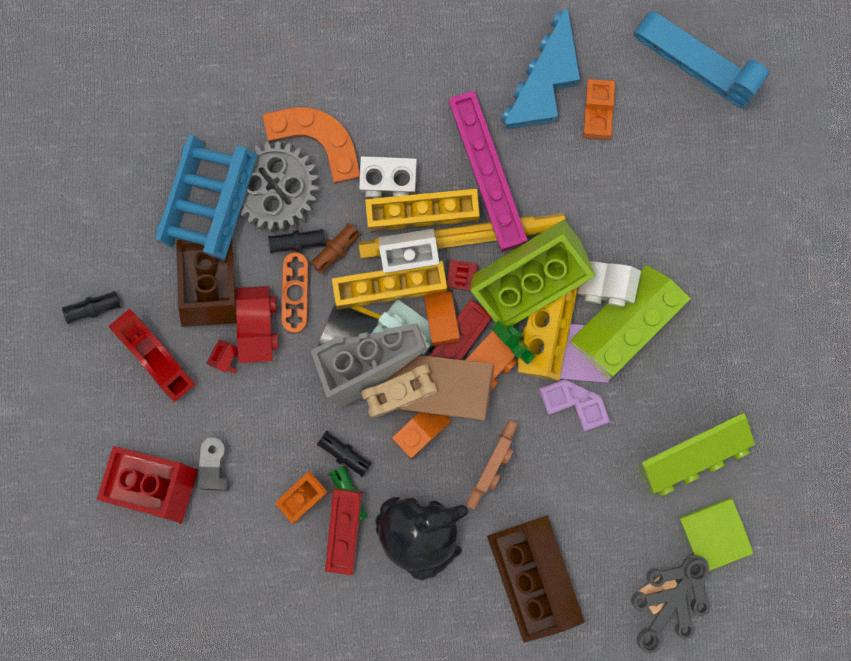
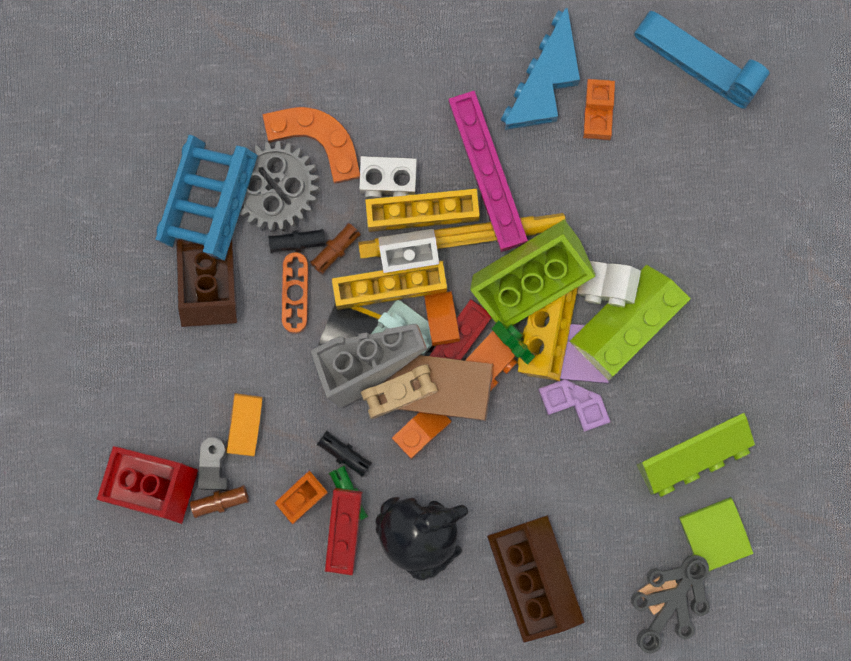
(91, 307): black pin -> none
(152, 355): red arch -> none
(219, 501): none -> dark orange pin
(222, 356): red tile -> none
(244, 424): none -> light orange slope
(254, 324): red brick -> none
(460, 275): red tile -> none
(489, 476): nougat plate -> none

